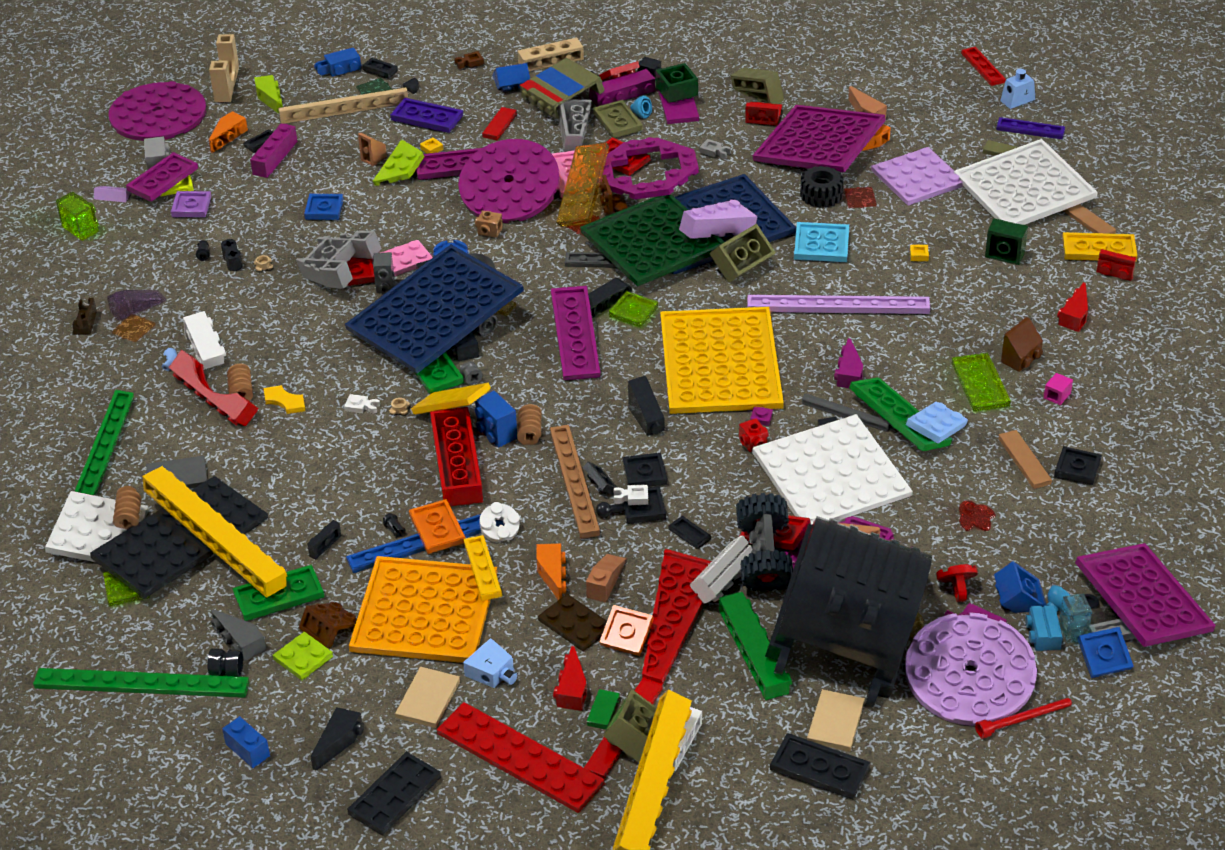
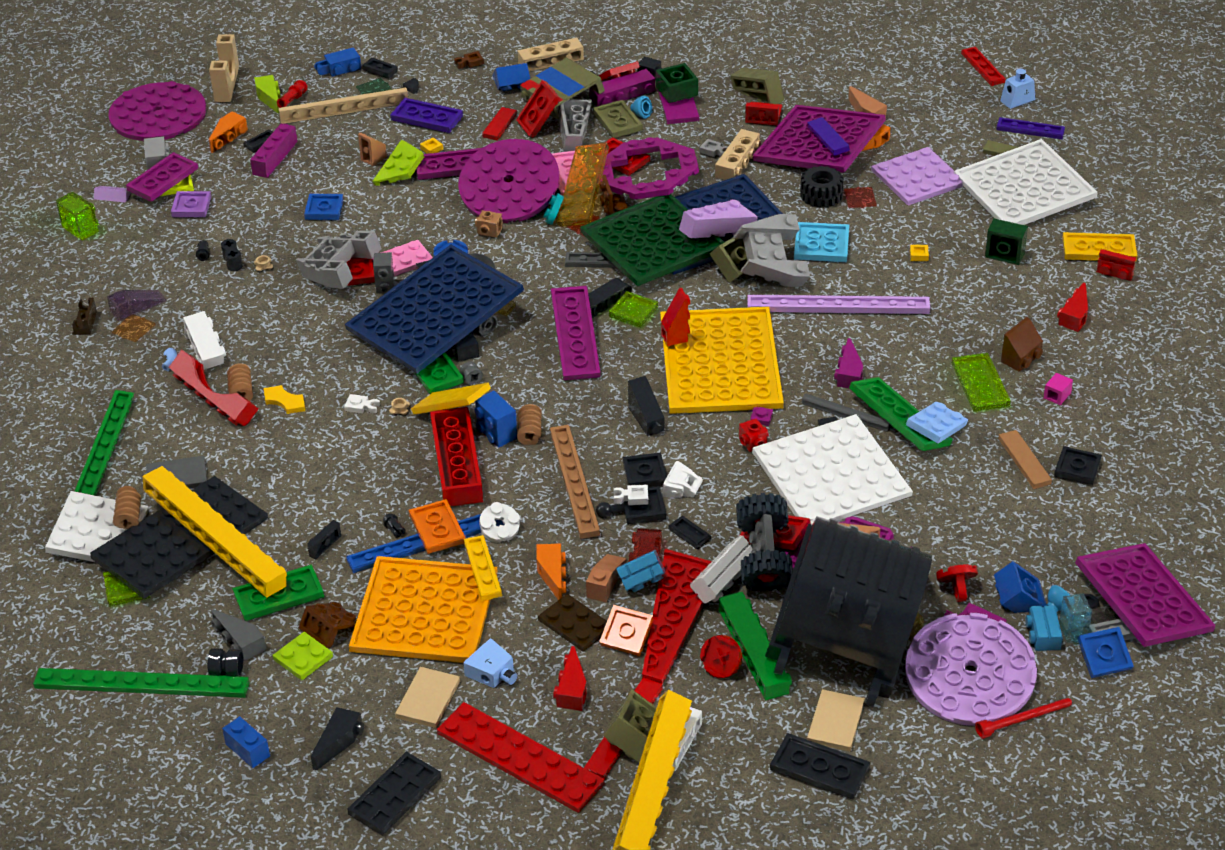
(294, 92): none -> red pin
(538, 109): none -> red plate
(551, 213): none -> teal plate
(597, 475): black plate -> none
(603, 709): green tile -> none
(641, 570): none -> dark azure brick
(645, 541): none -> clear red brick
(675, 321): none -> red slope
(679, 481): none -> white piece
(721, 656): none -> red tile
(737, 154): none -> tan brick
(767, 253): none -> light grey wedge
(828, 136): none -> dark purple tile
(975, 515): clear red plate -> none
(1089, 220): medium nougat tile -> none

